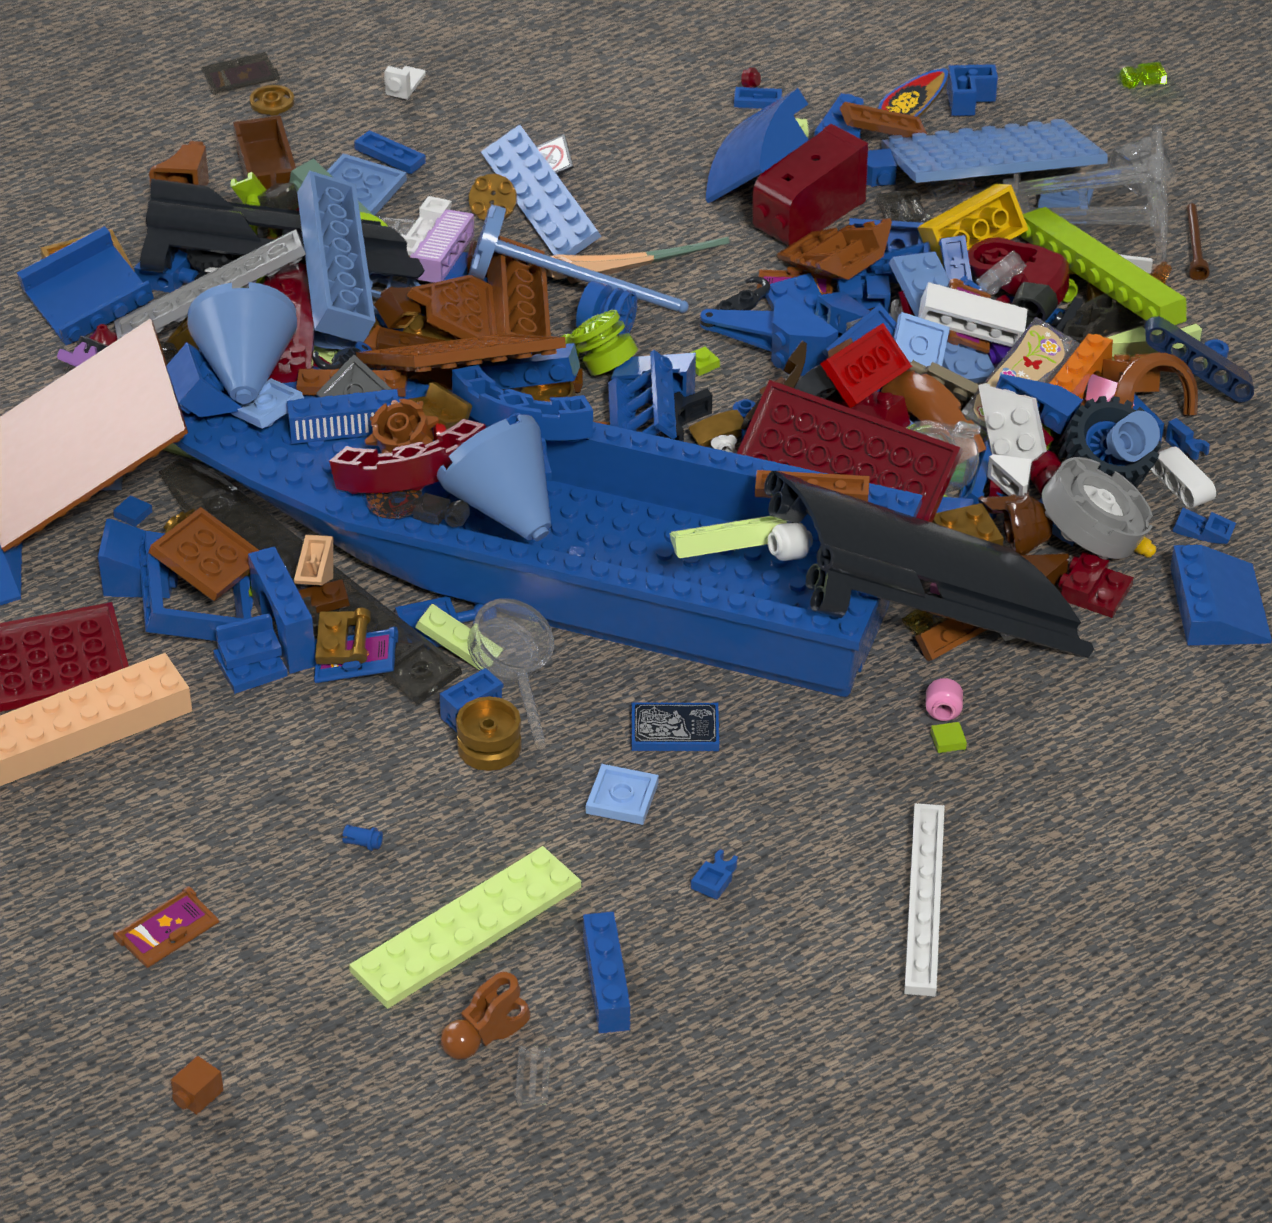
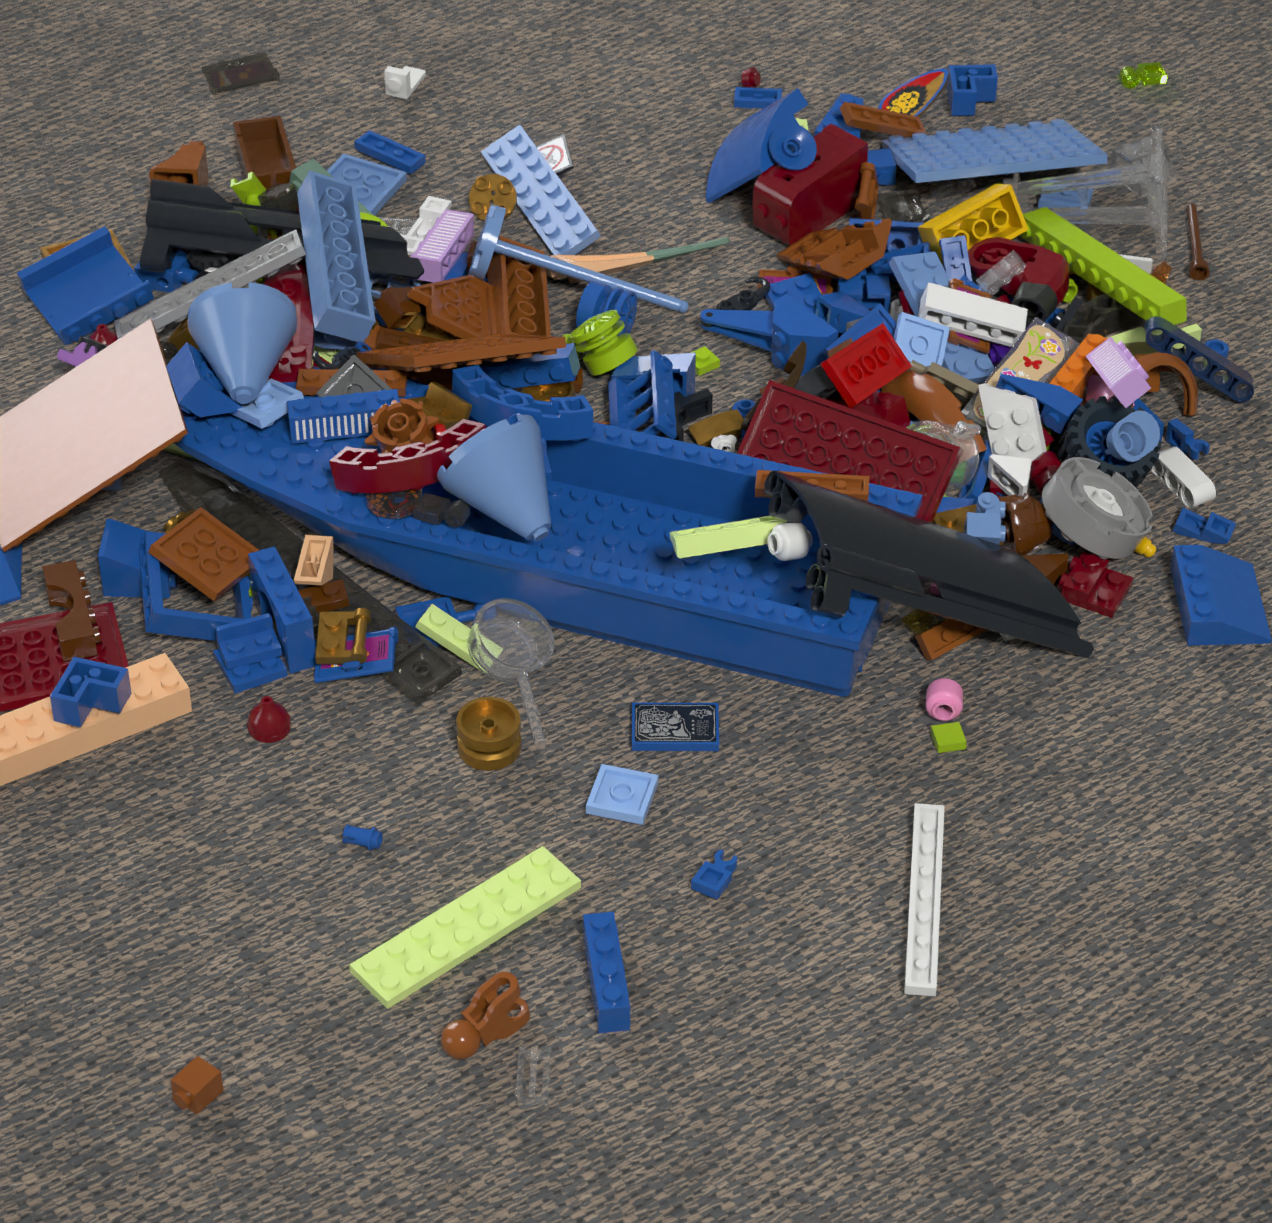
(75, 630): none -> reddish brown arch
(88, 686): none -> blue brick
(132, 511): blue tile -> none
(151, 934): door -> none
(268, 721): none -> dark red helmet
(272, 99): pearl gold wheel -> none
(476, 686): blue hinge -> none
(797, 139): none -> blue dish
(868, 192): none -> dark orange plate
(987, 519): none -> medium blue brick
(1119, 371): none -> lavender brick

